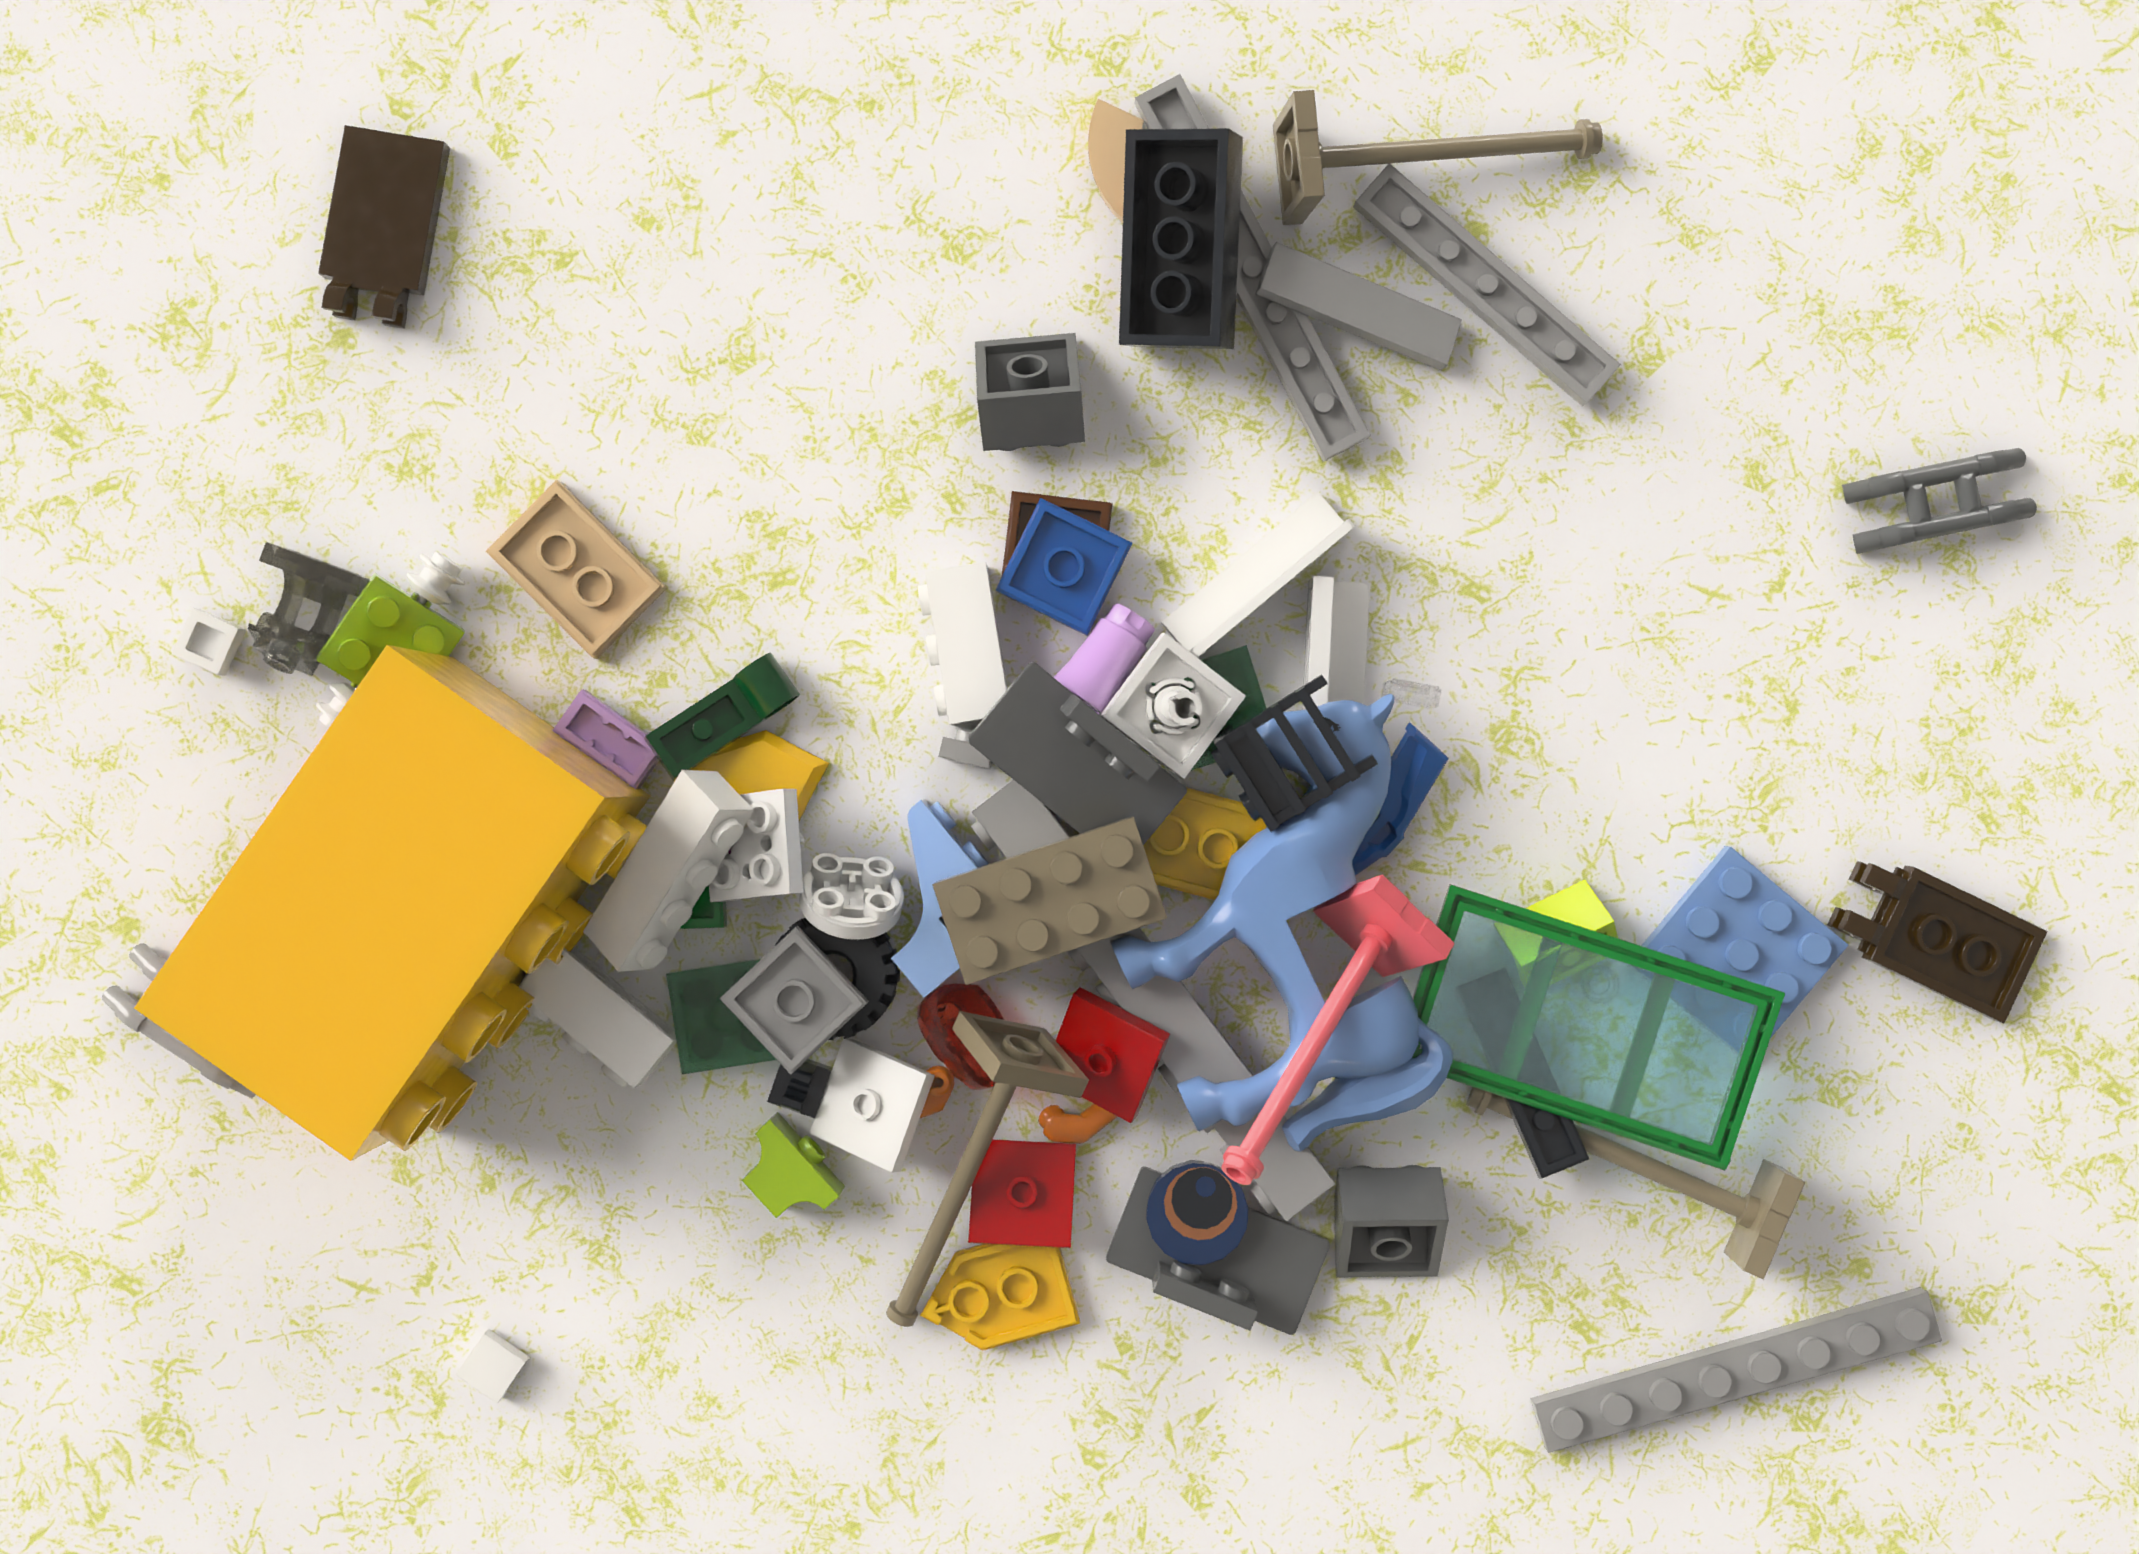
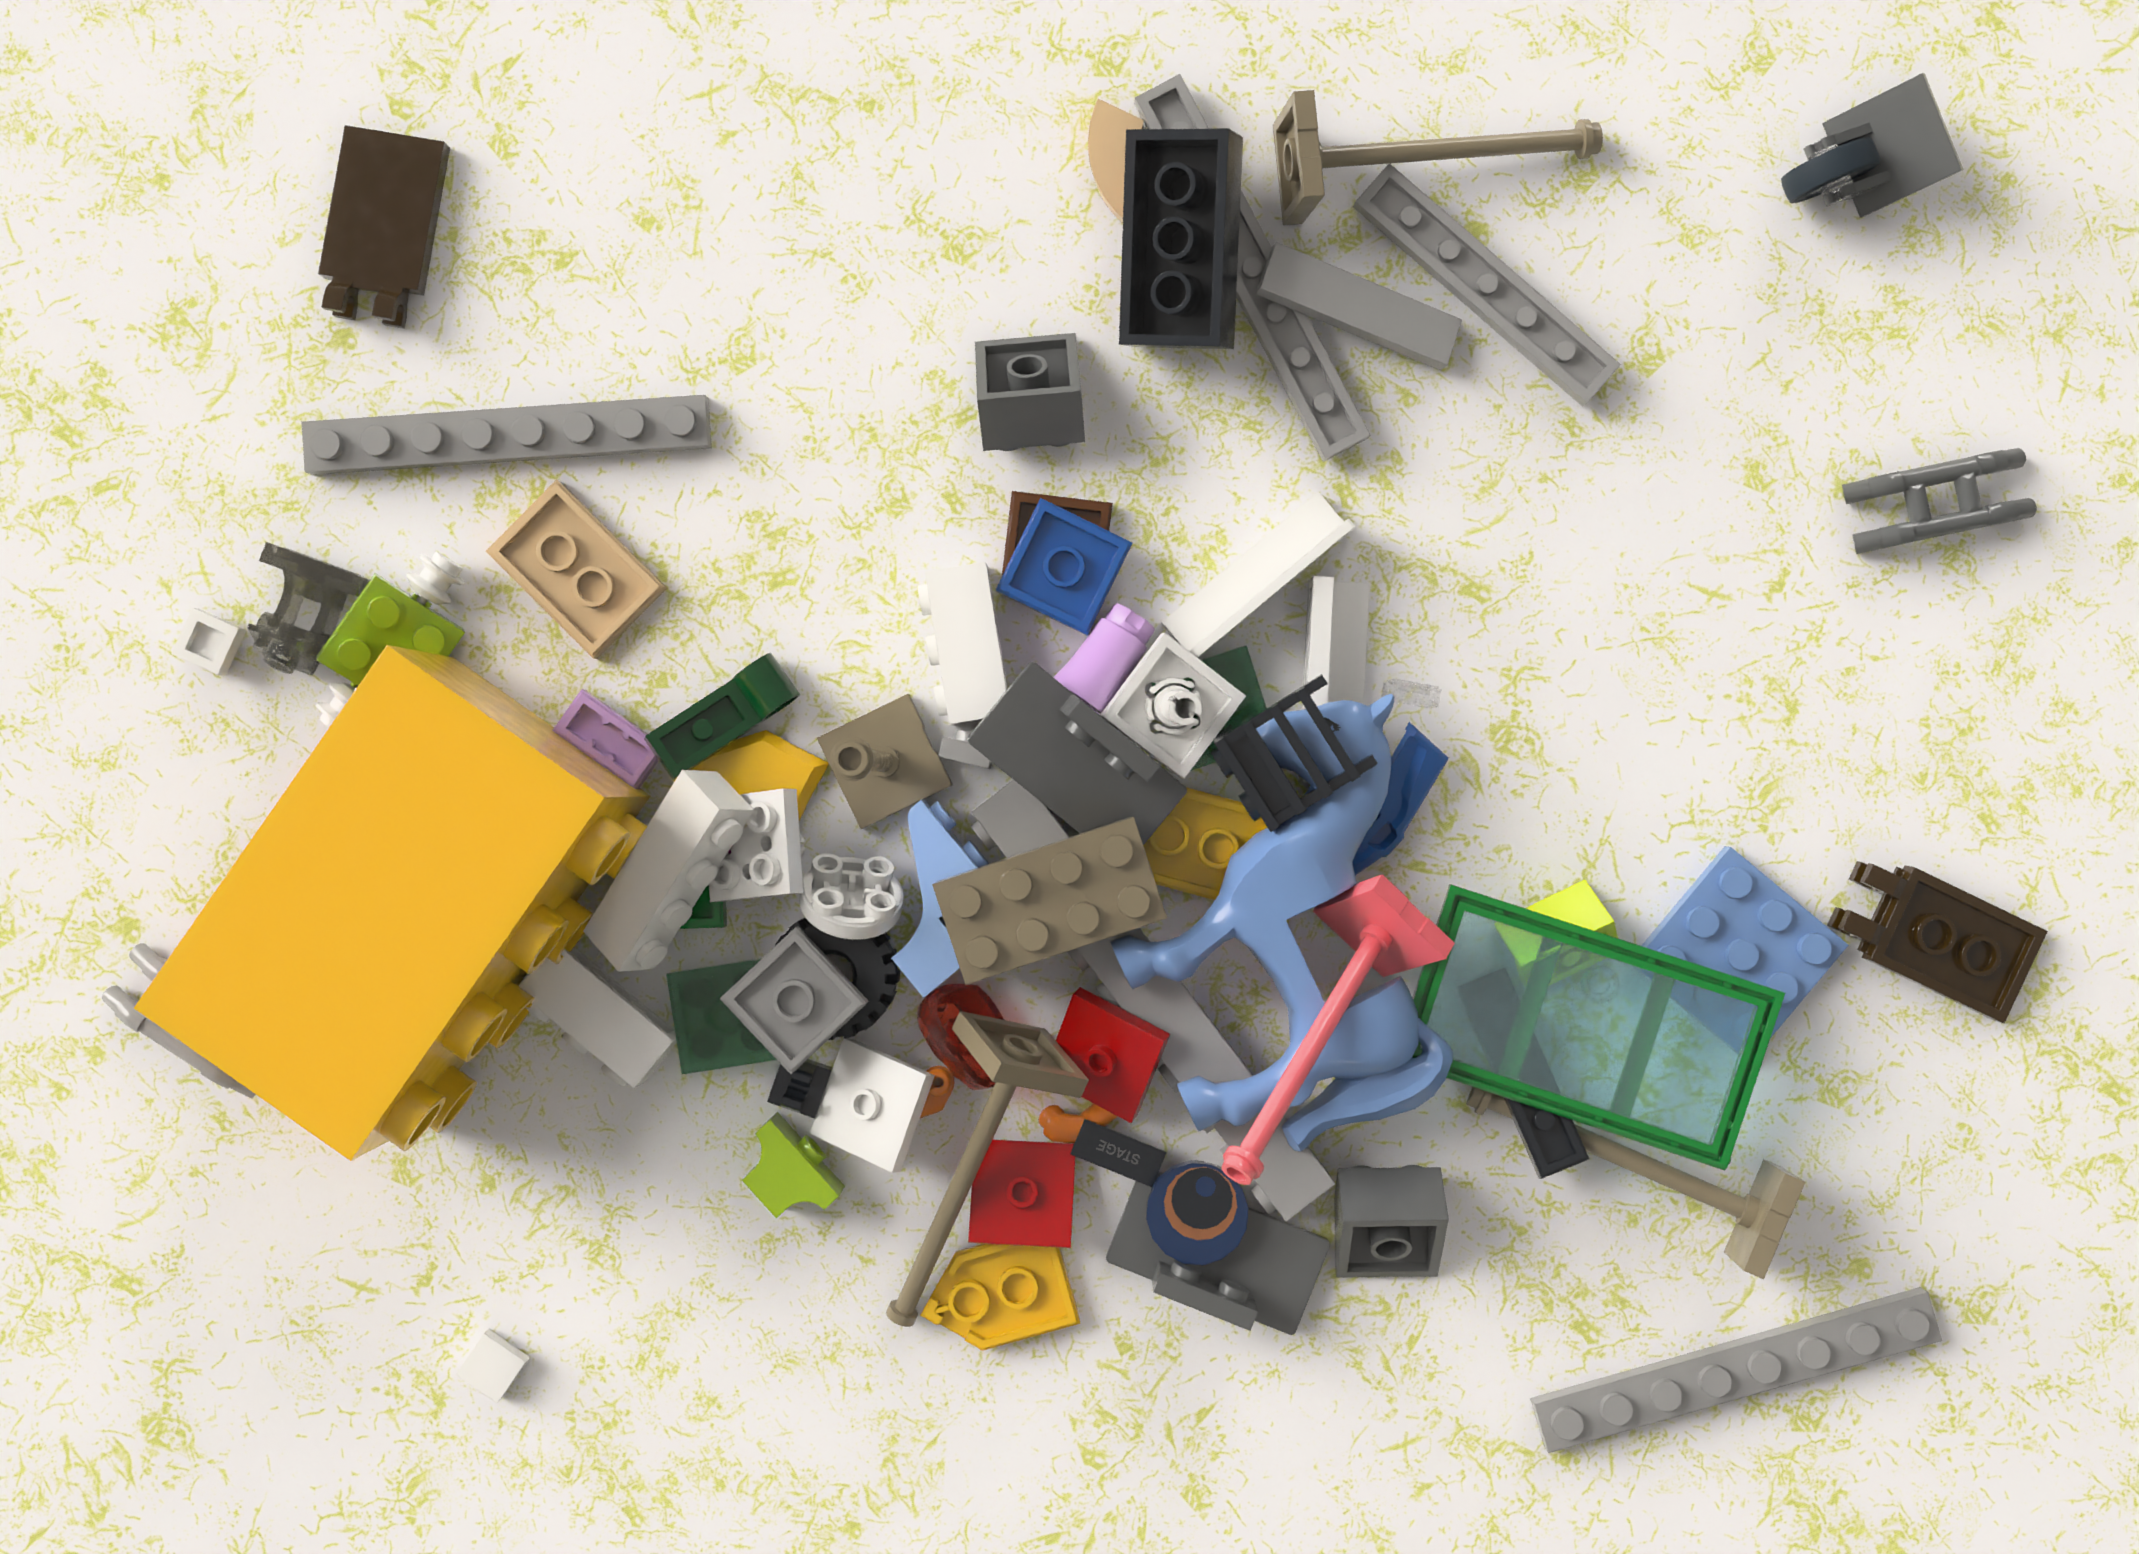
(506, 434): none -> light grey plate
(884, 761): none -> dark tan tile
(1118, 1153): none -> black sticker
(1878, 151): none -> dark grey plate

